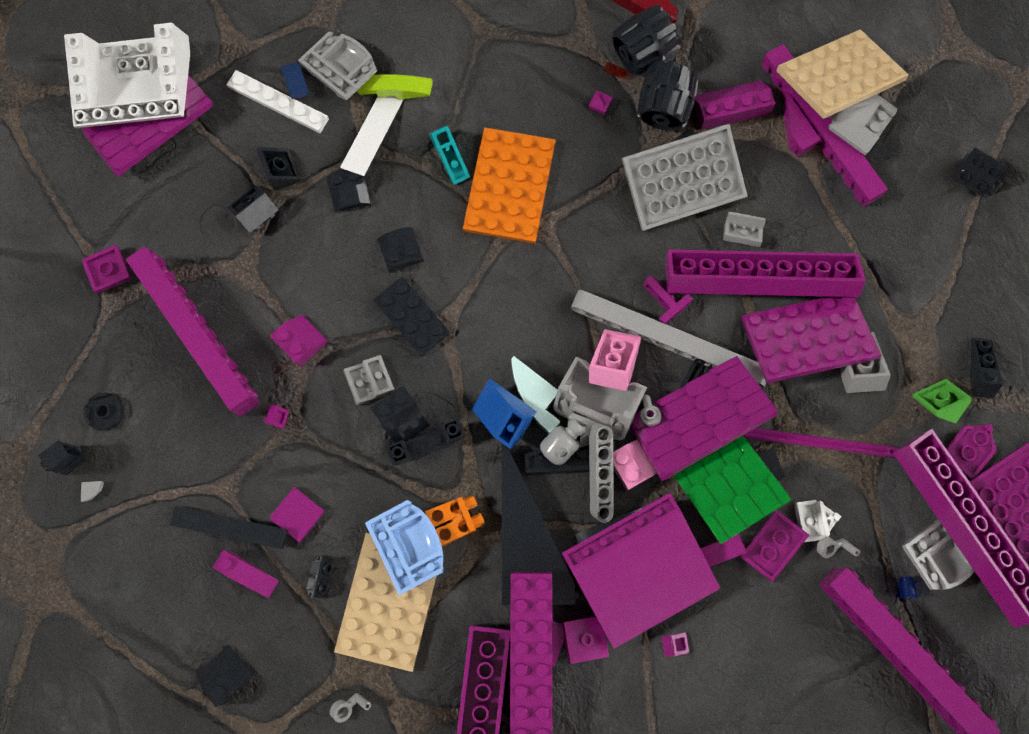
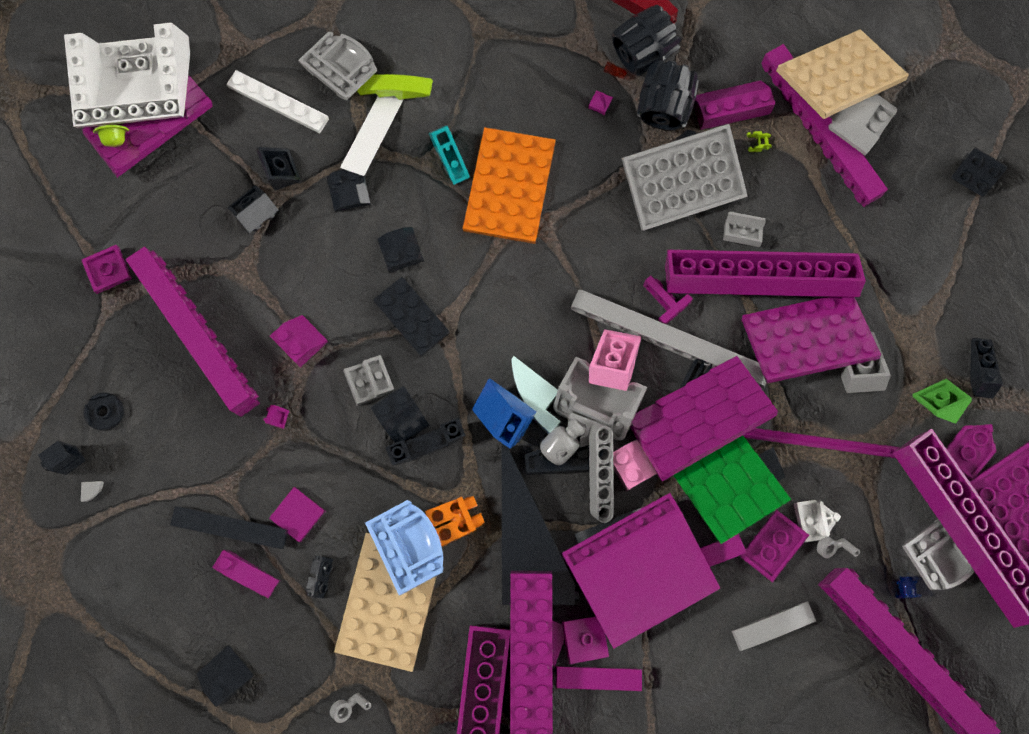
(111, 135): none -> lime hat
(294, 80): dark blue slope -> none
(599, 678): none -> magenta slope
(650, 421): light grey plate -> none
(675, 644): magenta slope -> none
(758, 135): none -> lime piece
(773, 626): none -> light grey slope
(799, 132): magenta slope -> none

